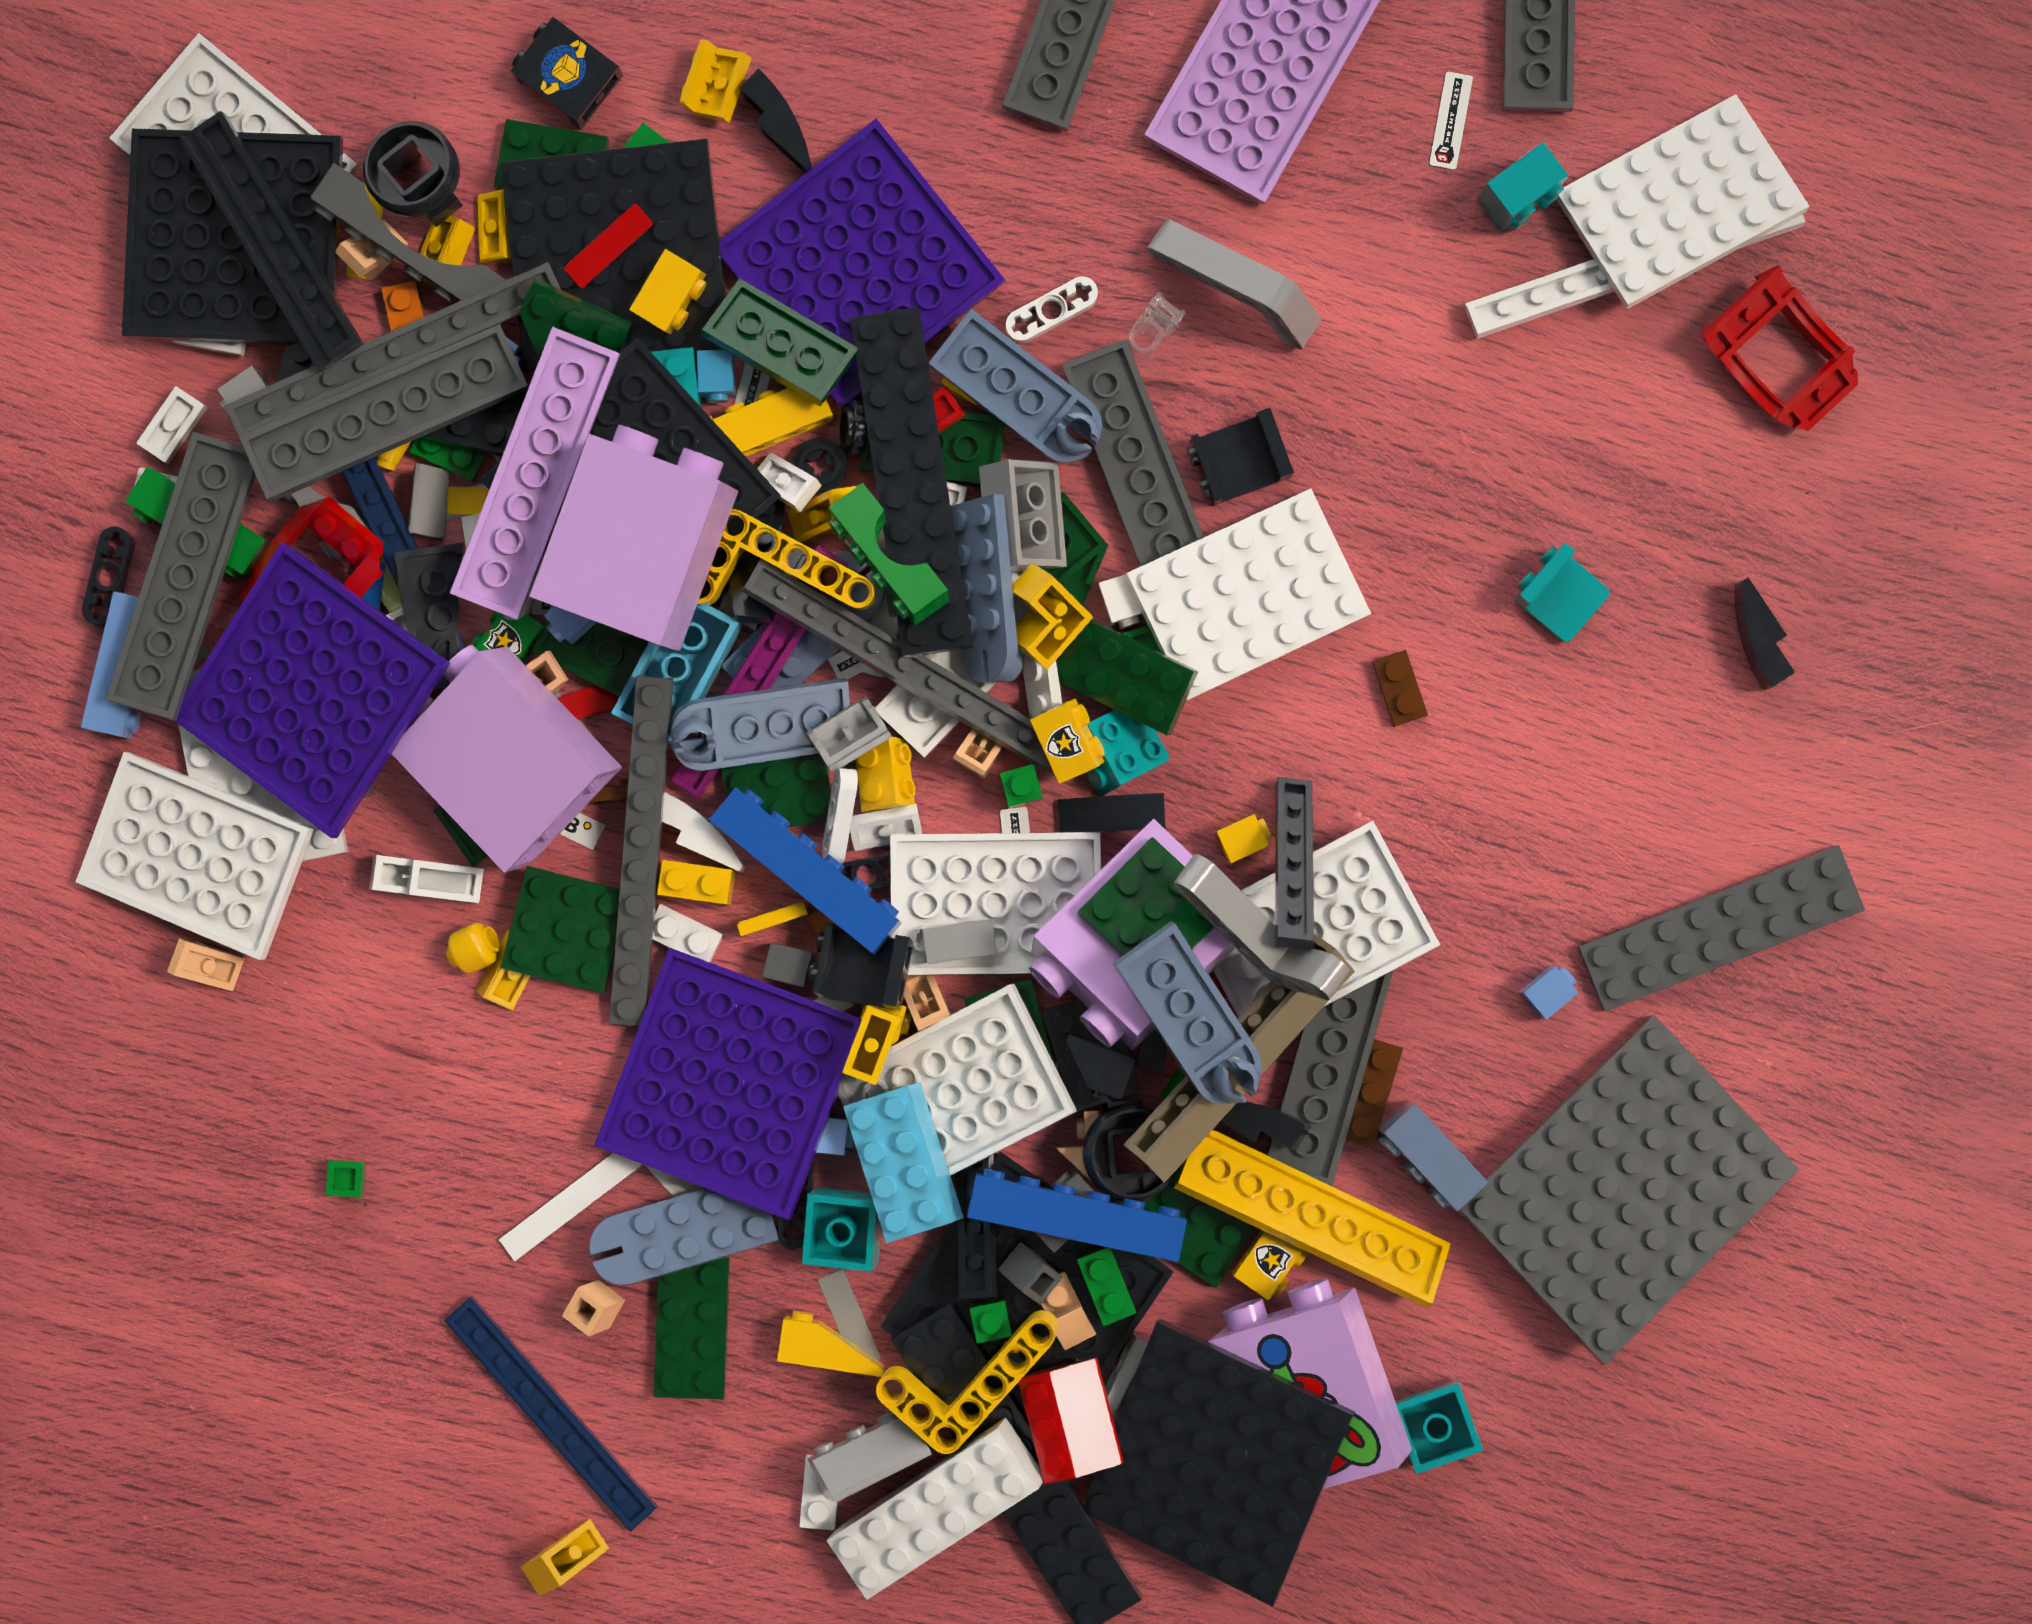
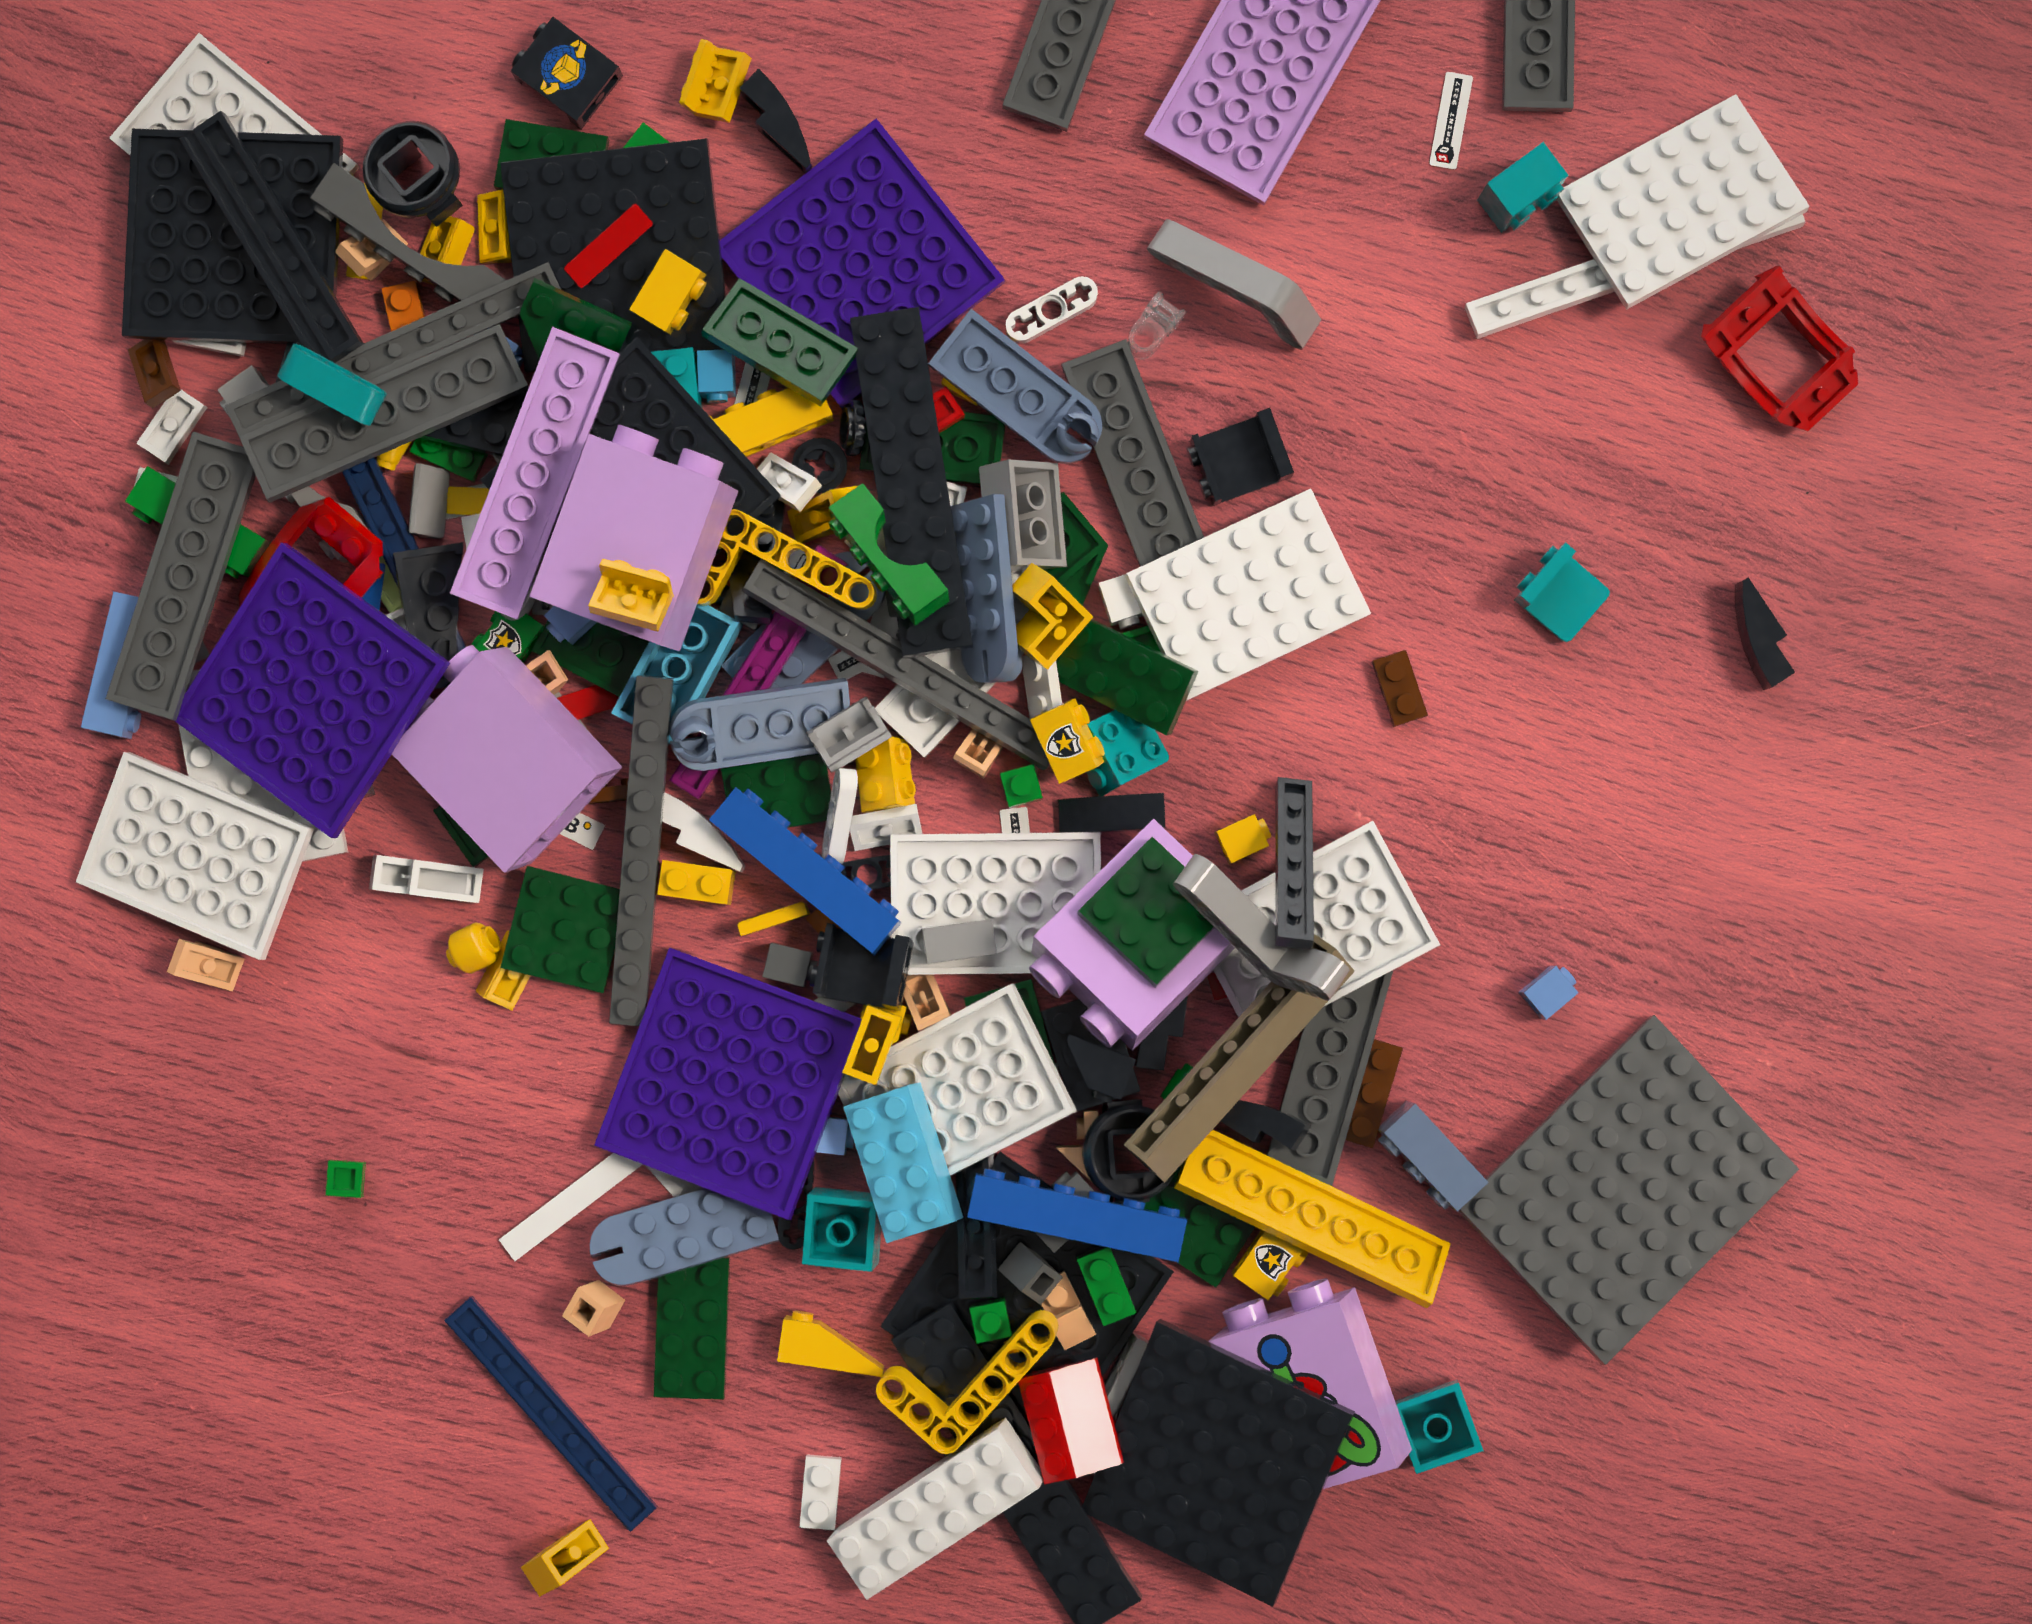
(103, 548): black beam -> none
(154, 371): none -> reddish brown plate
(331, 384): none -> teal beam
(631, 594): none -> yellow bracket
(685, 934): white plate -> none
(847, 1312): light grey sticker -> none
(866, 1456): light grey slope -> none
(1191, 1016): sand blue plate -> none
(1721, 928): dark grey plate -> none

